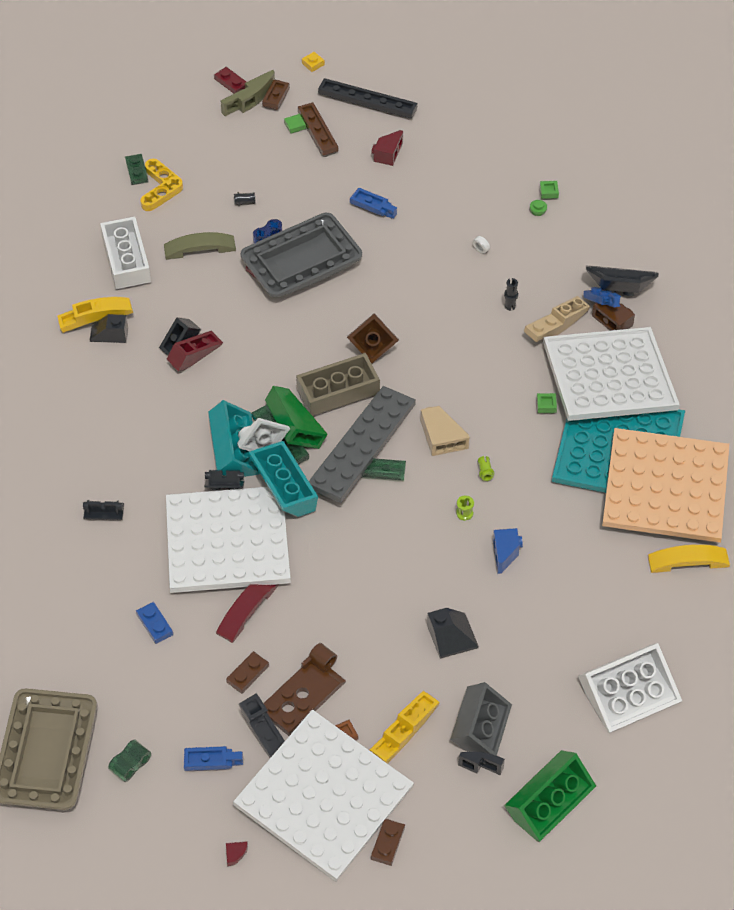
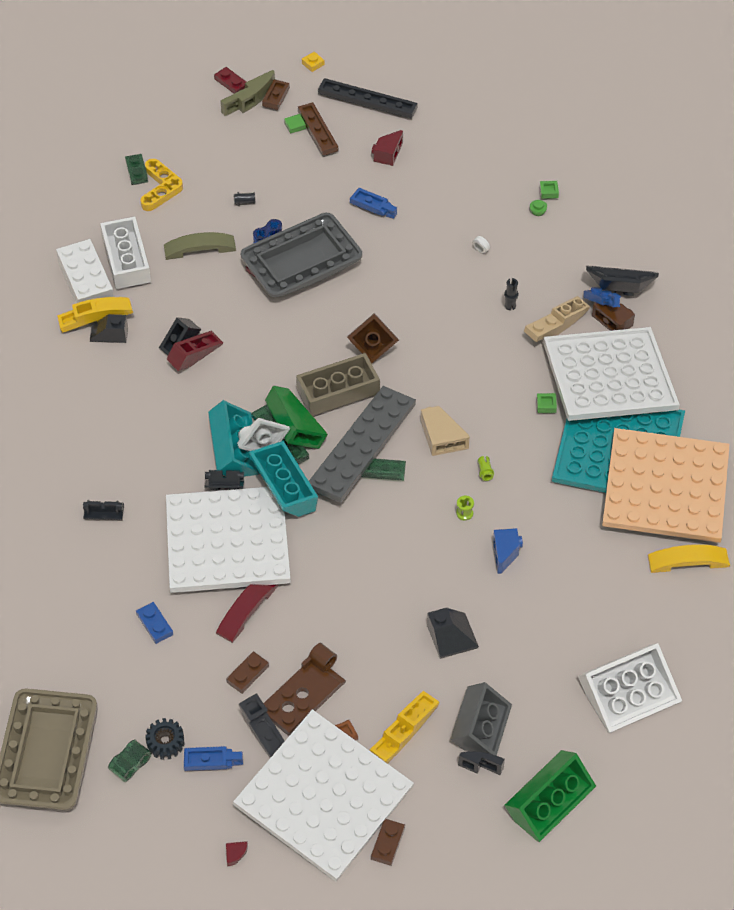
(84, 271): none -> white brick
(165, 728): none -> black bush

